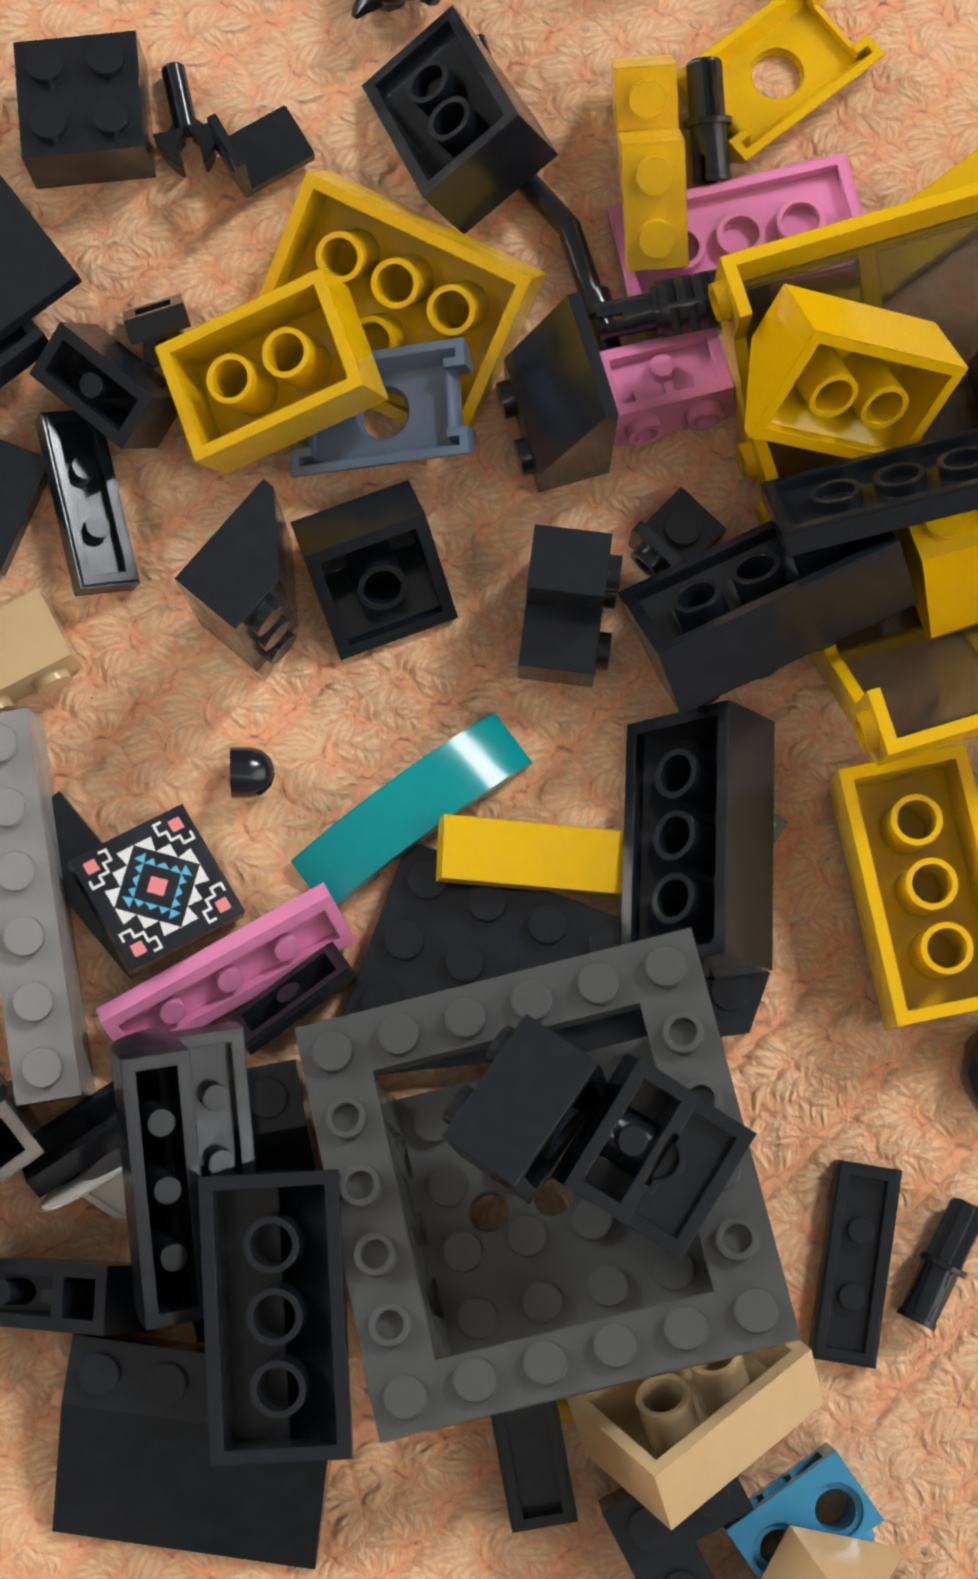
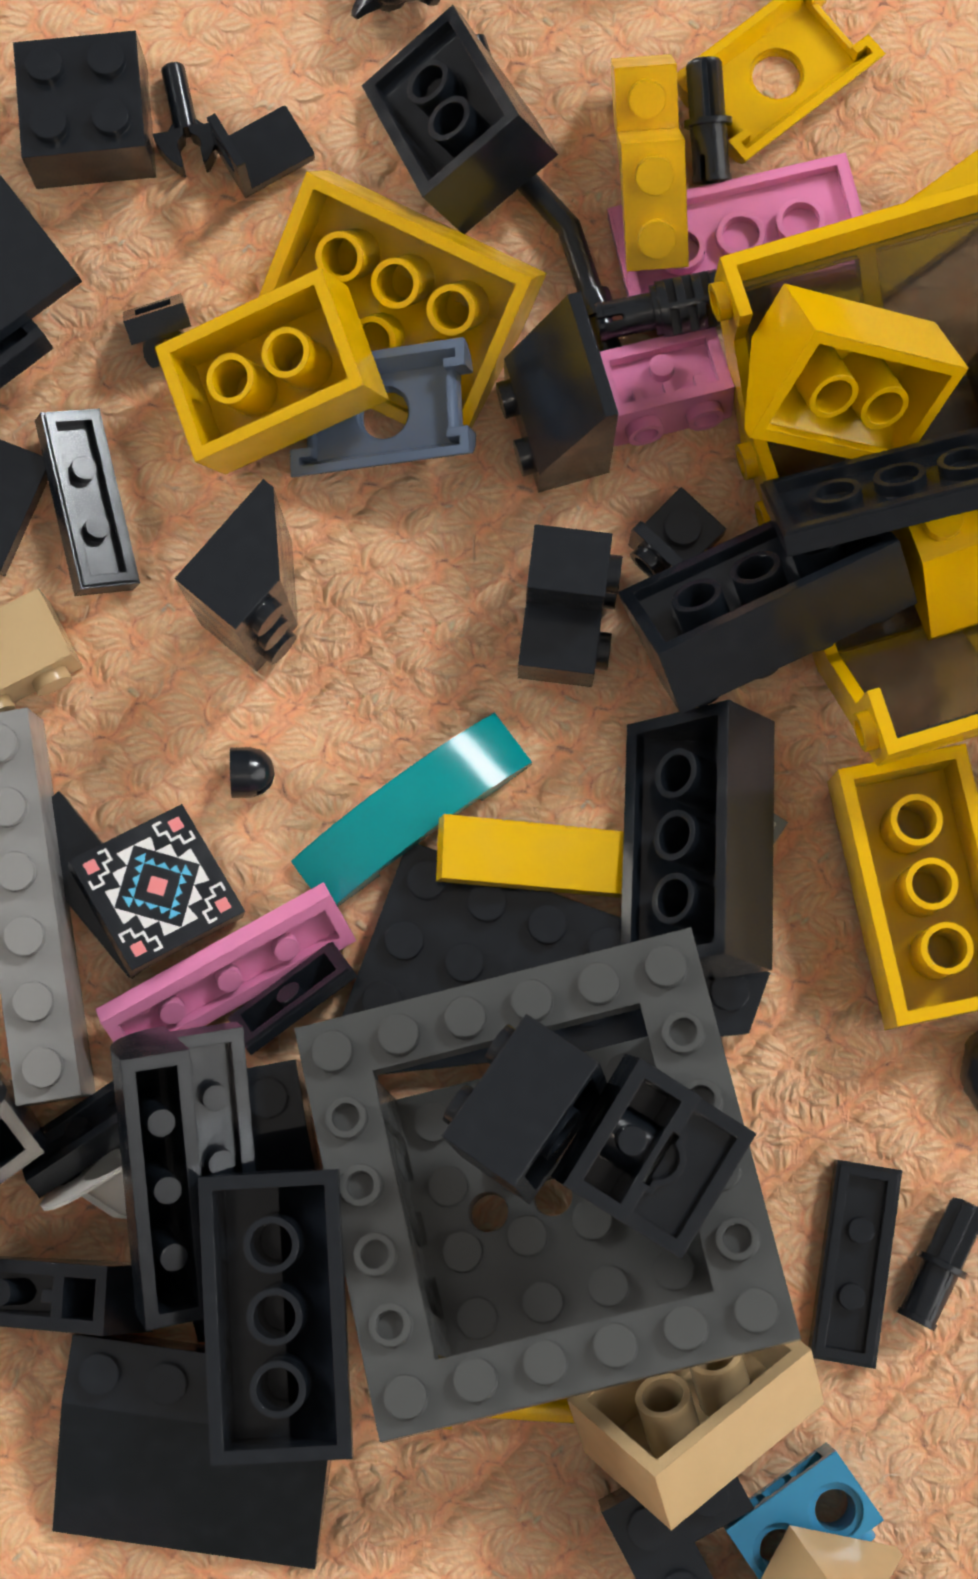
(106, 385): black brick -> none
(375, 569): black slope -> none
(534, 1467): black tile -> none

